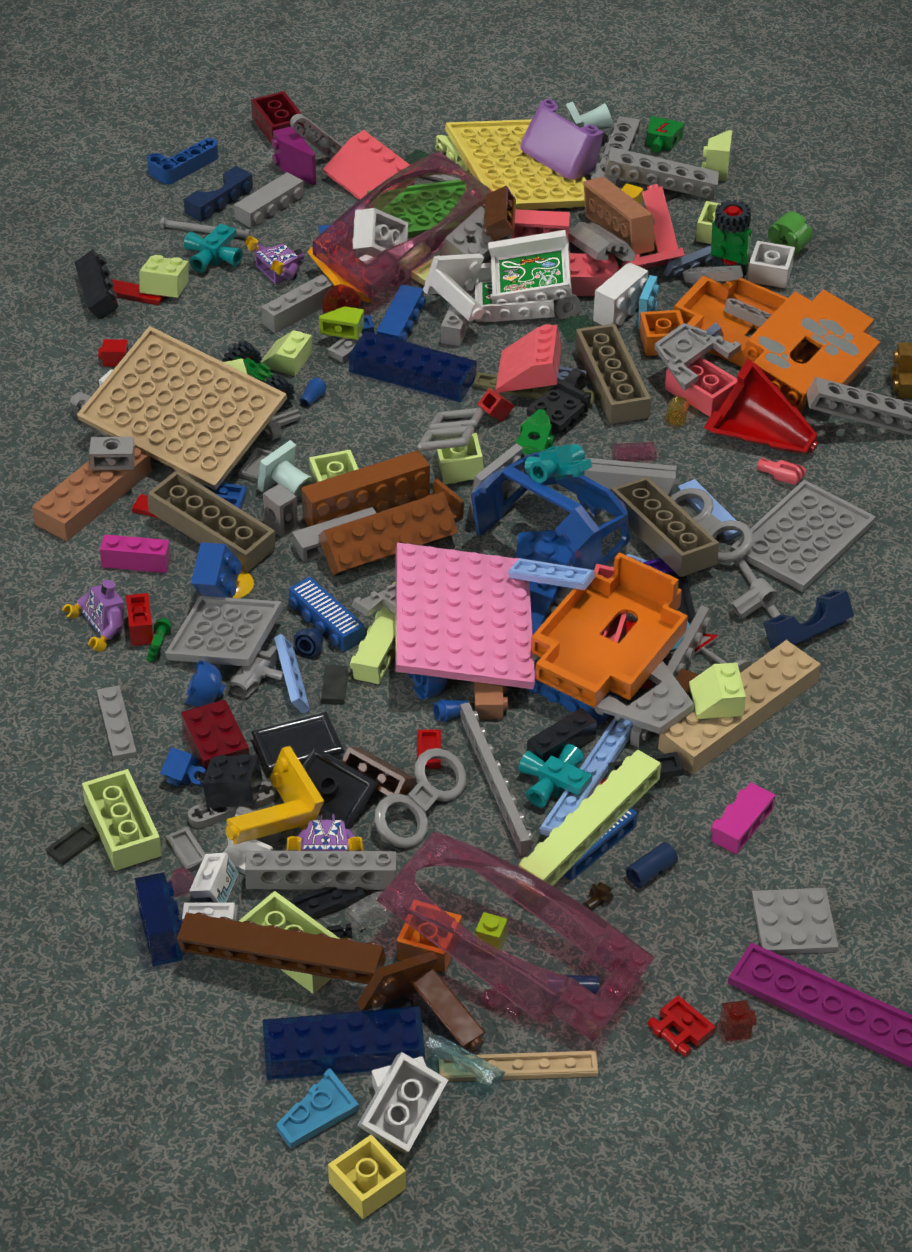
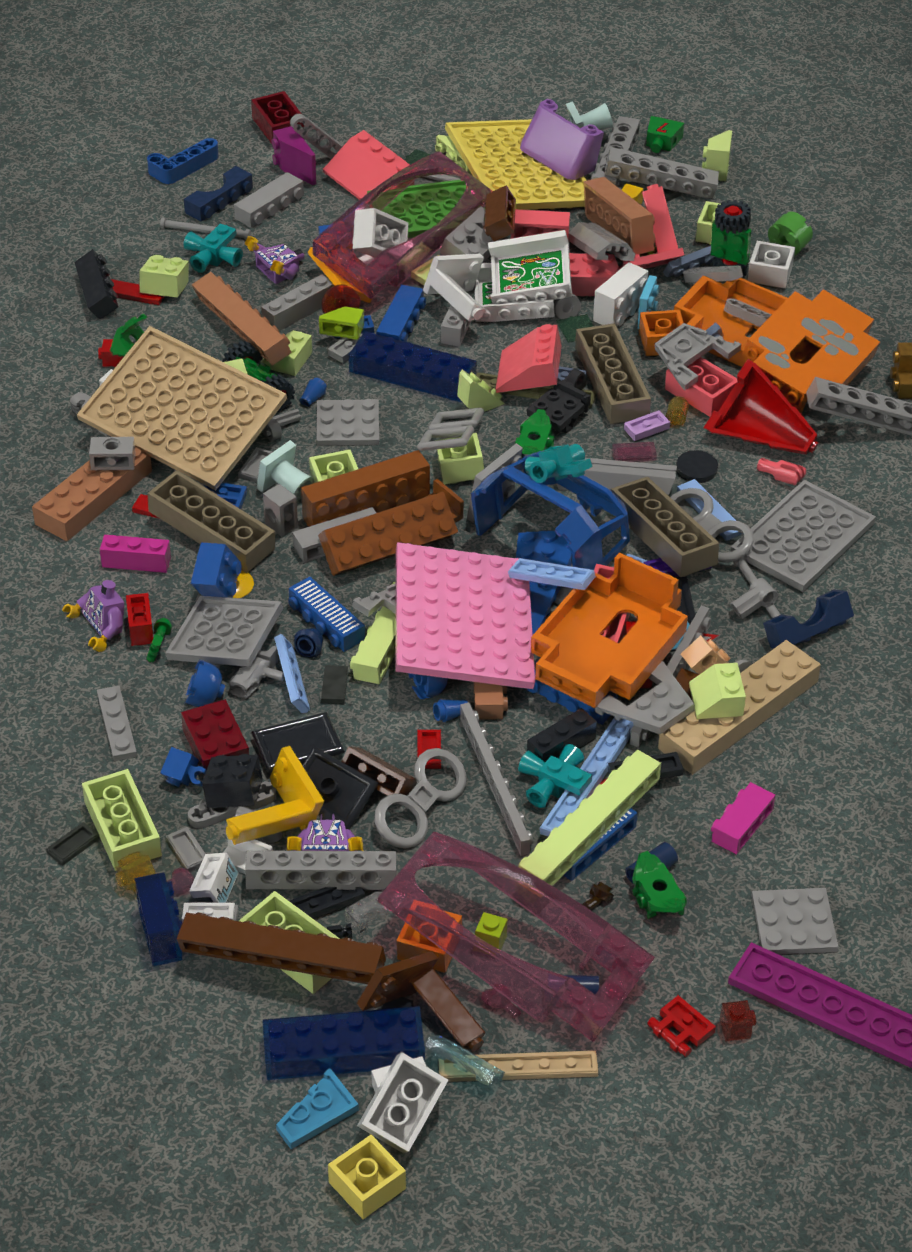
(121, 342): none -> green piece
(132, 867): none -> clear yellow brick
(242, 318): none -> nougat brick
(348, 422): none -> light grey plate
(476, 393): none -> yellowish green slope
(496, 405): red brick -> none
(646, 425): none -> lavender plate
(646, 873): none -> green piece
(697, 466): none -> black tile
(704, 654): none -> light nougat brick

